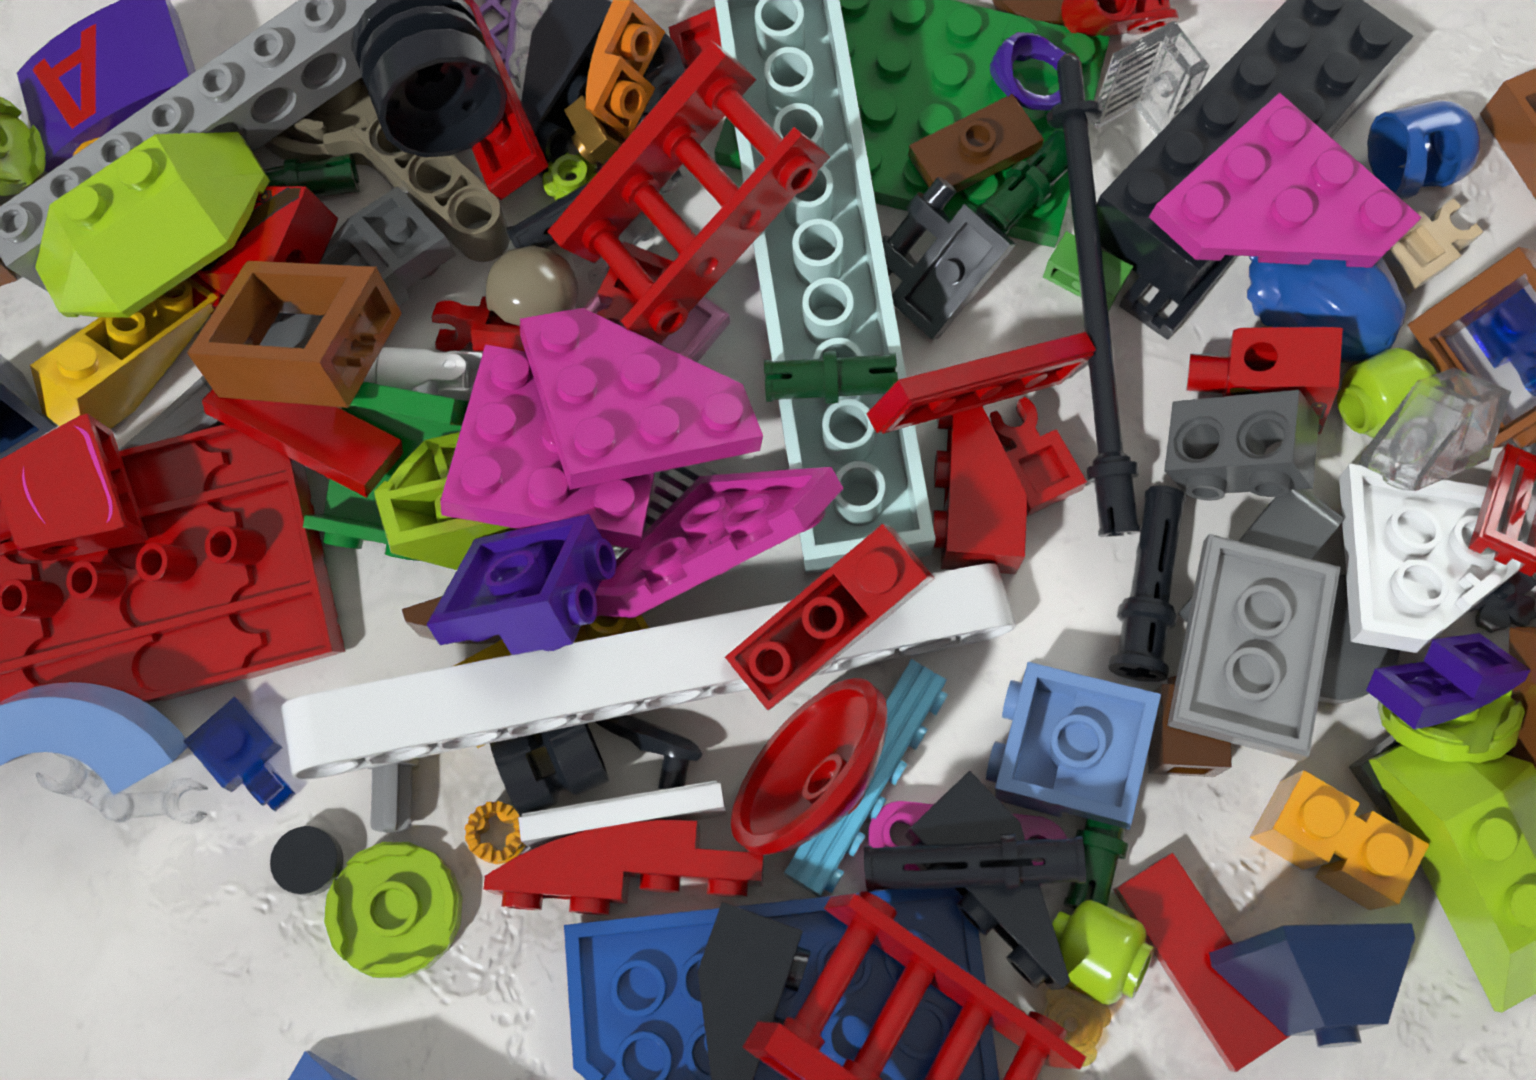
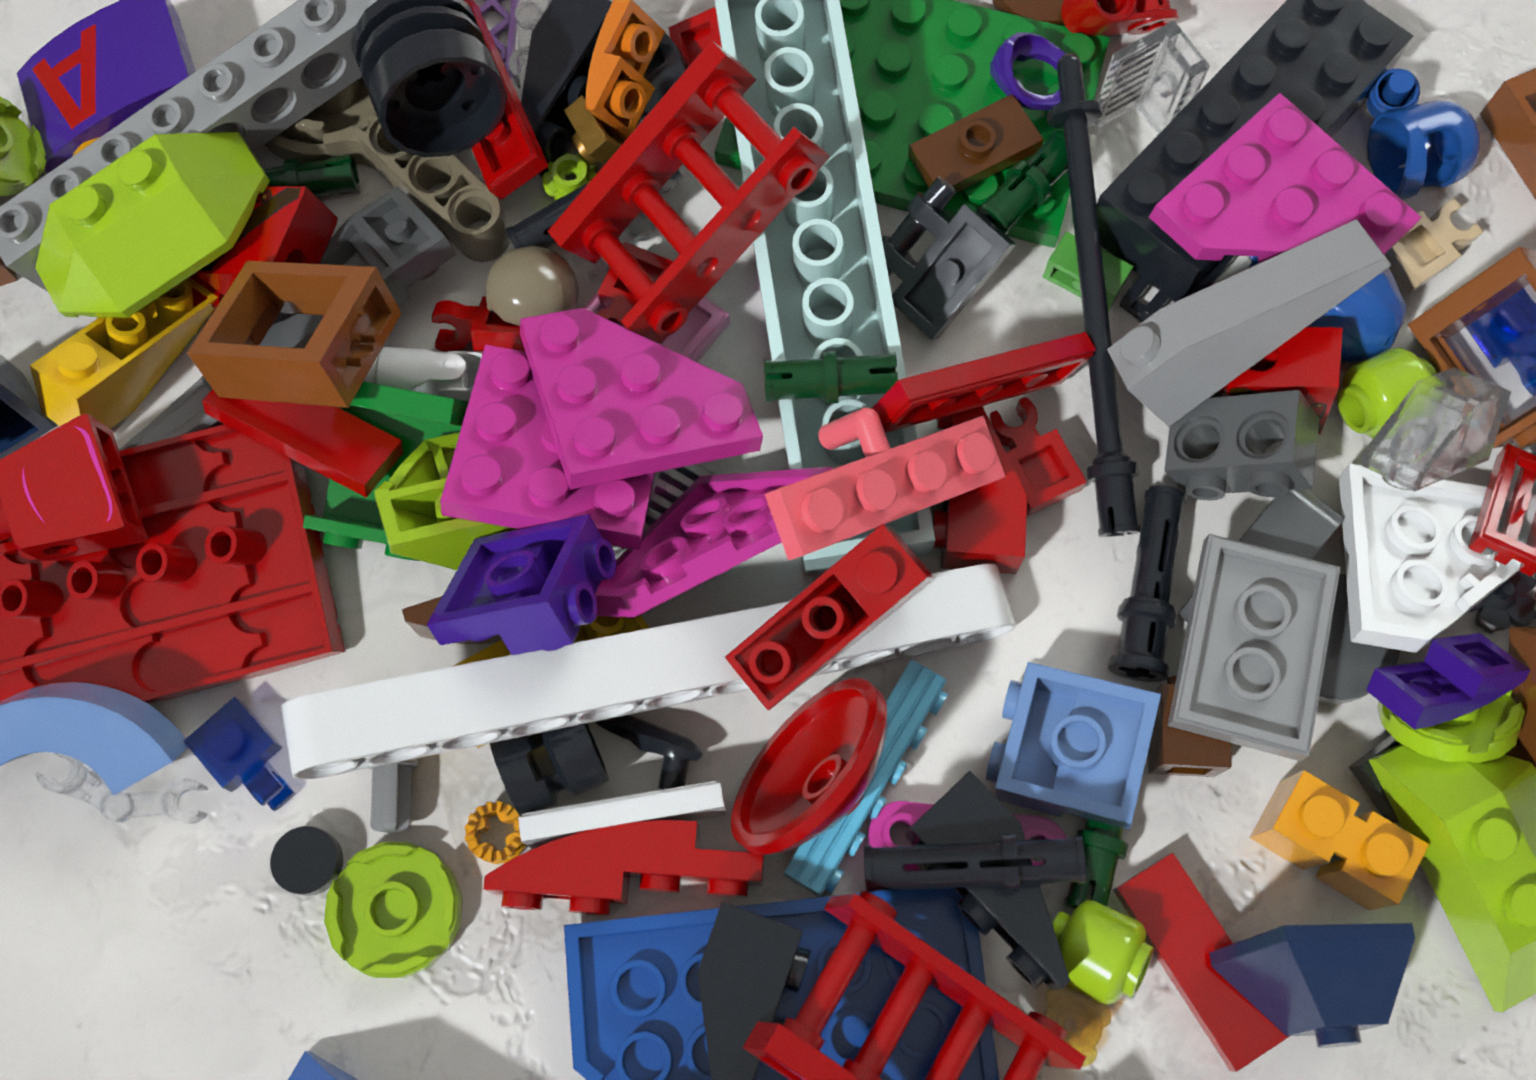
(882, 484): none -> coral plate
(1228, 327): none -> light grey wedge
(1393, 91): none -> blue cylinder

